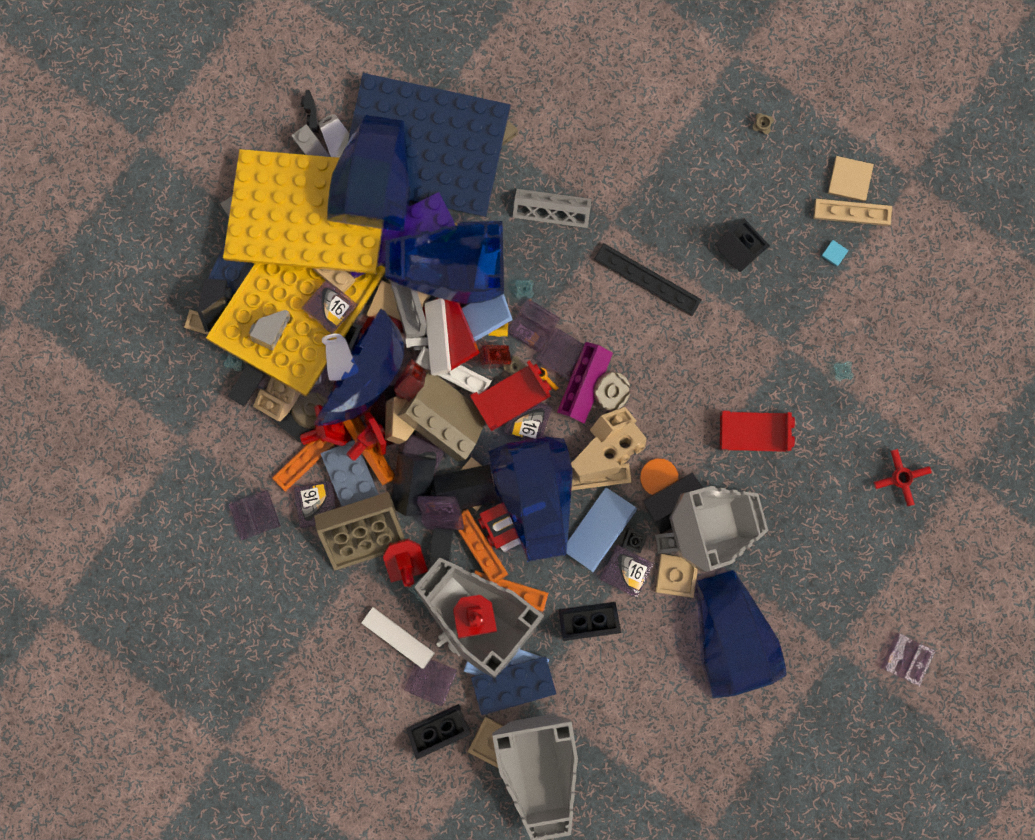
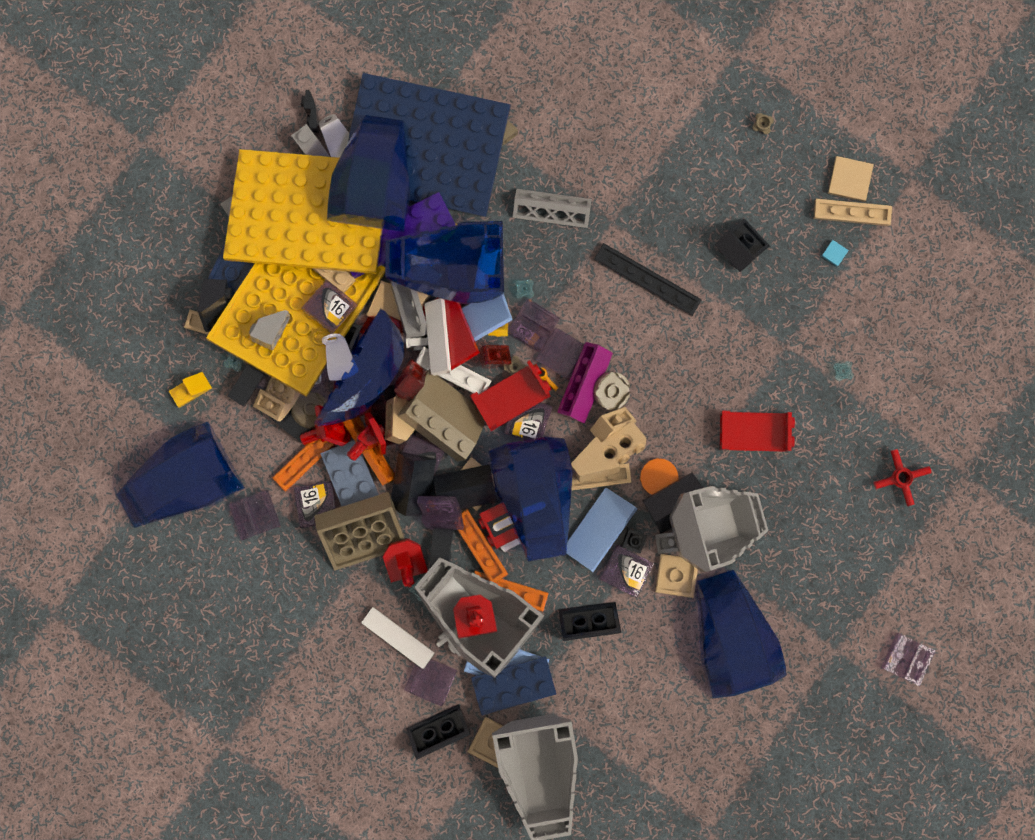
(180, 478): none -> clear blue windscreen
(190, 389): none -> yellow slope

